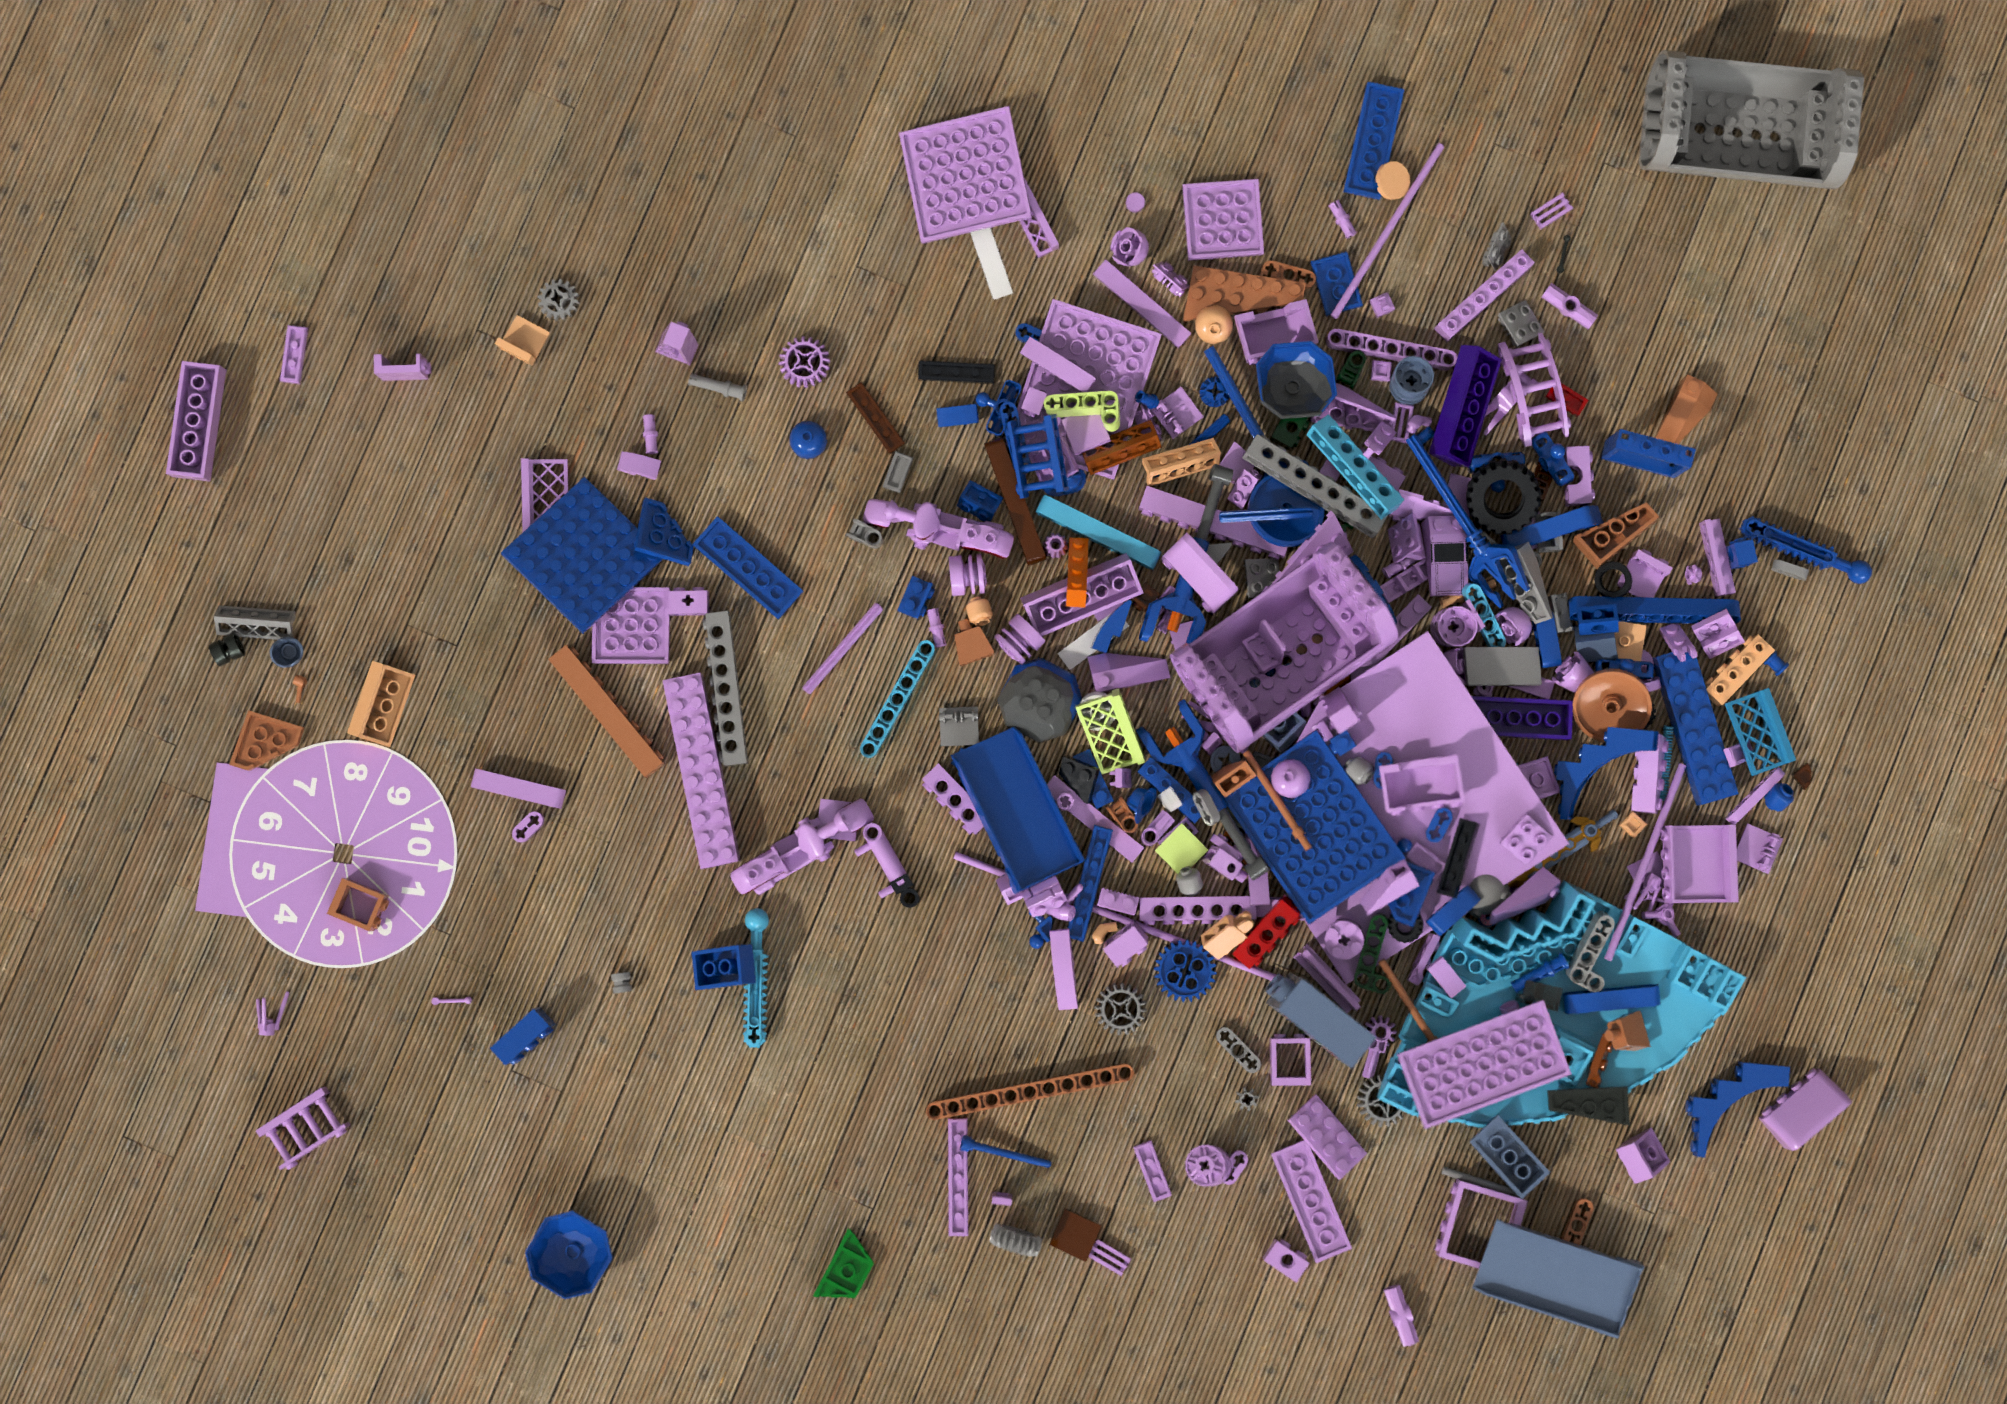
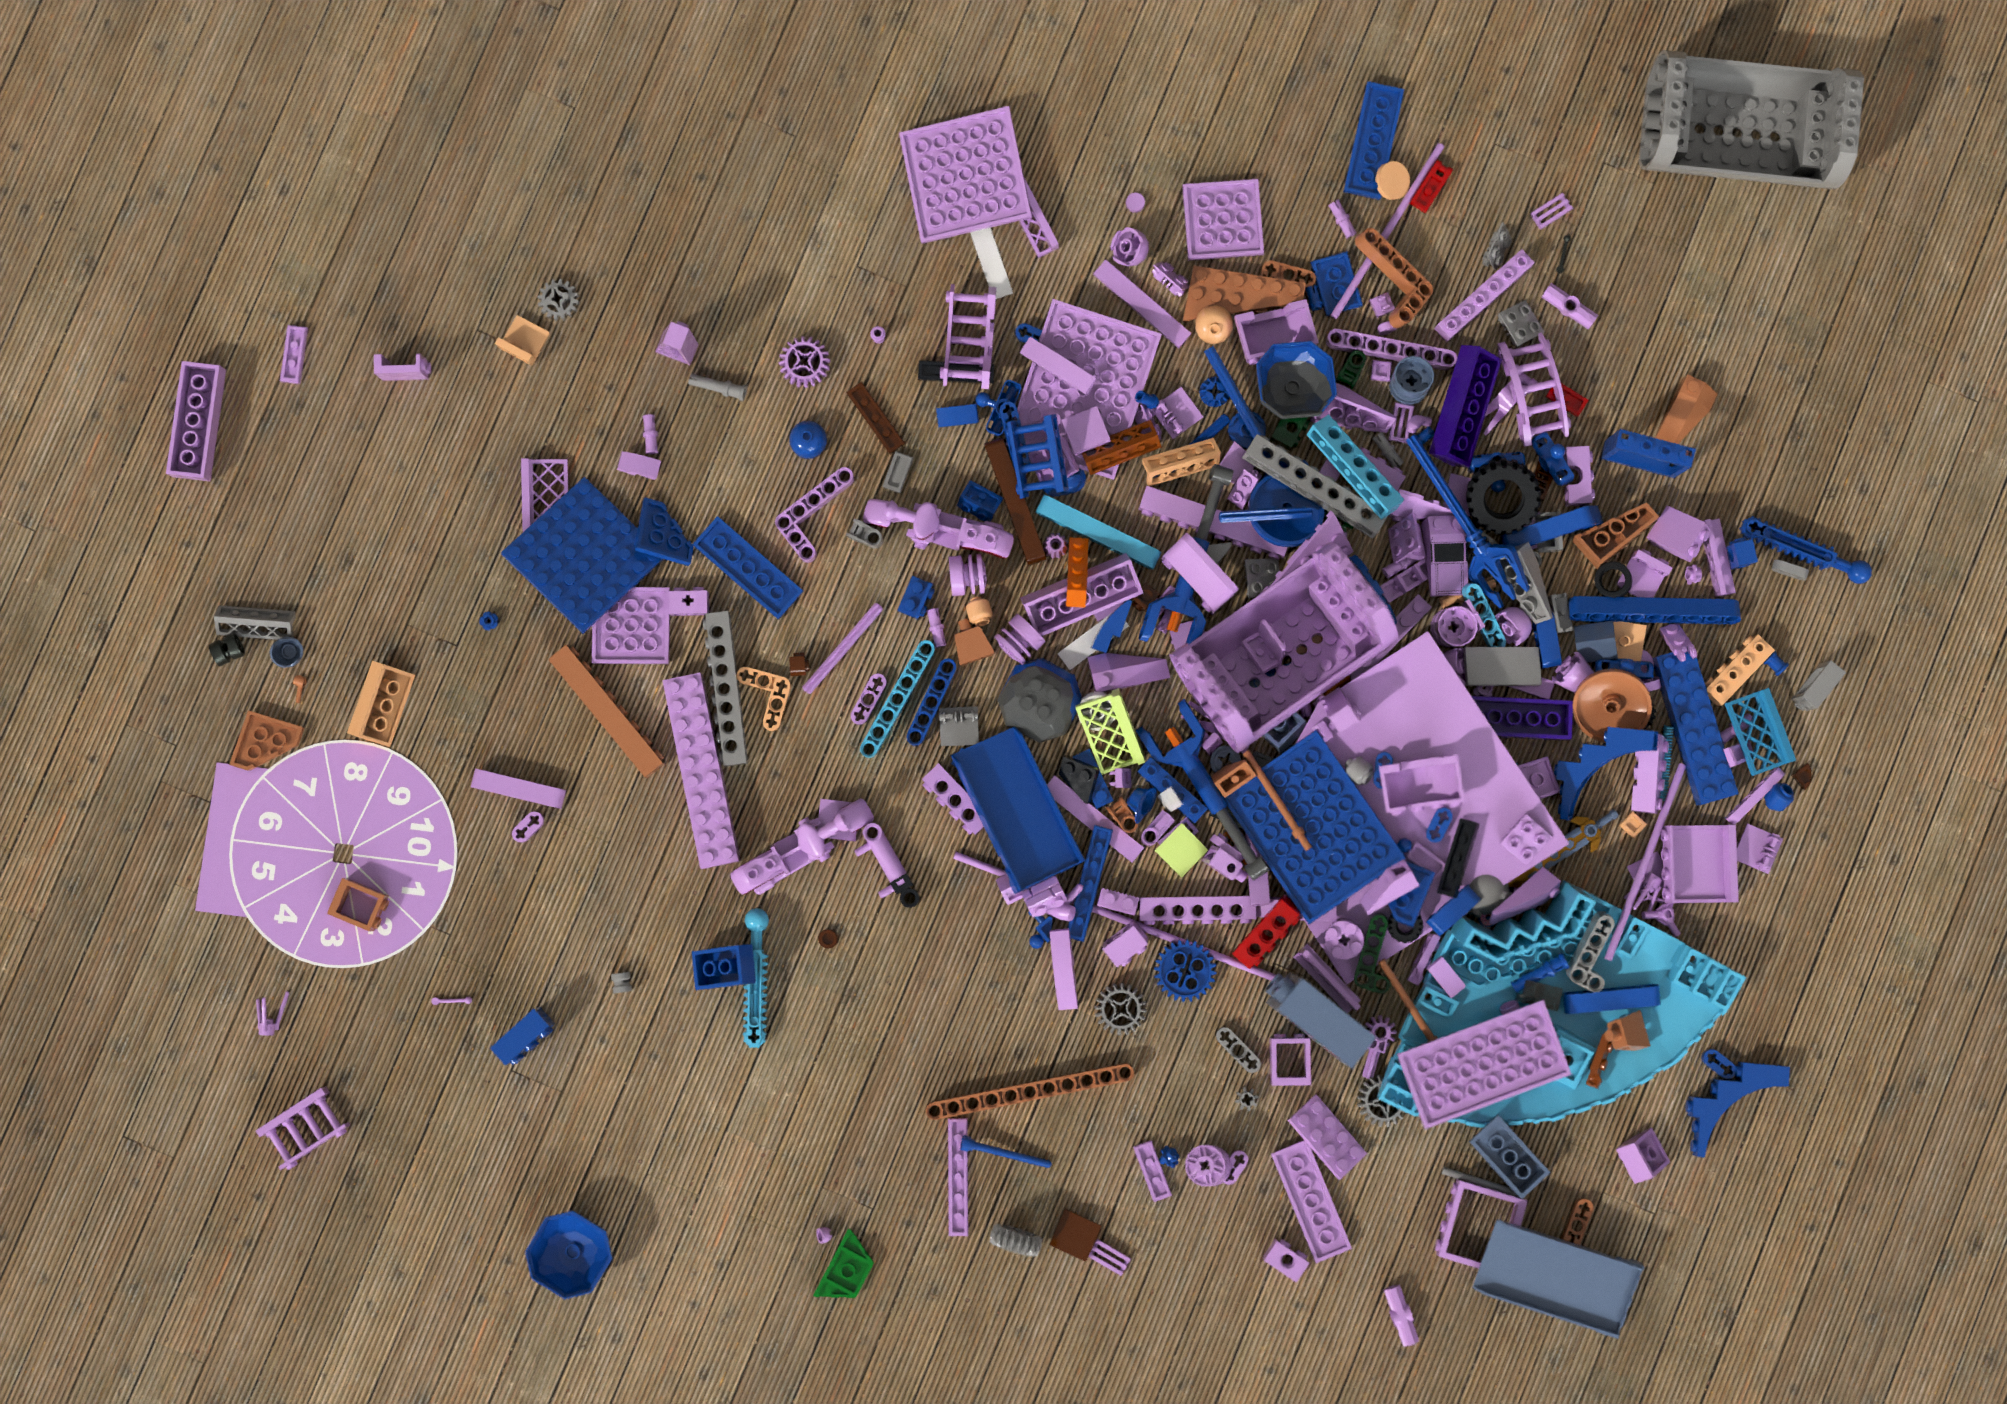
(494, 621): none -> blue plate
(772, 687): none -> light nougat beam
(798, 664): none -> reddish brown plate
(810, 509): none -> lavender beam
(823, 1235): none -> lavender hinge
(828, 938): none -> reddish brown tile
(878, 330): none -> lavender pin
(880, 689): none -> lavender beam
(938, 695): none -> blue beam
(985, 342): none -> lavender fence
(1002, 1198): lavender tile -> none
(1033, 402): lavender brick -> none
(1071, 799): lavender bush -> none
(1082, 409): yellowish green beam -> none
(1101, 931): light nougat arm -> none
(1169, 1156): none -> blue plant
(1189, 881): light grey head -> none
(1206, 807): light grey beam -> none
(1227, 934): light nougat hinge -> none
(1239, 432): none -> blue tile
(1290, 778): lavender cylinder -> none
(1313, 297): none -> blue pin
(1342, 743): blue brick -> none
(1378, 439): lavender hinge -> none
(1385, 328): none -> lavender tile
(1388, 450): none -> light grey pin
(1397, 274): none -> nougat beam
(1431, 187): none -> red plate
(1598, 619): blue brick -> none
(1599, 1103): pearl dark grey wing -> none
(1679, 533): none -> lavender brick
(1716, 1066): none -> blue beam
(1718, 633): lavender slope -> none
(1729, 732): none -> lavender pin
(1804, 1109): lavender windscreen -> none
(1818, 686): none -> light grey window

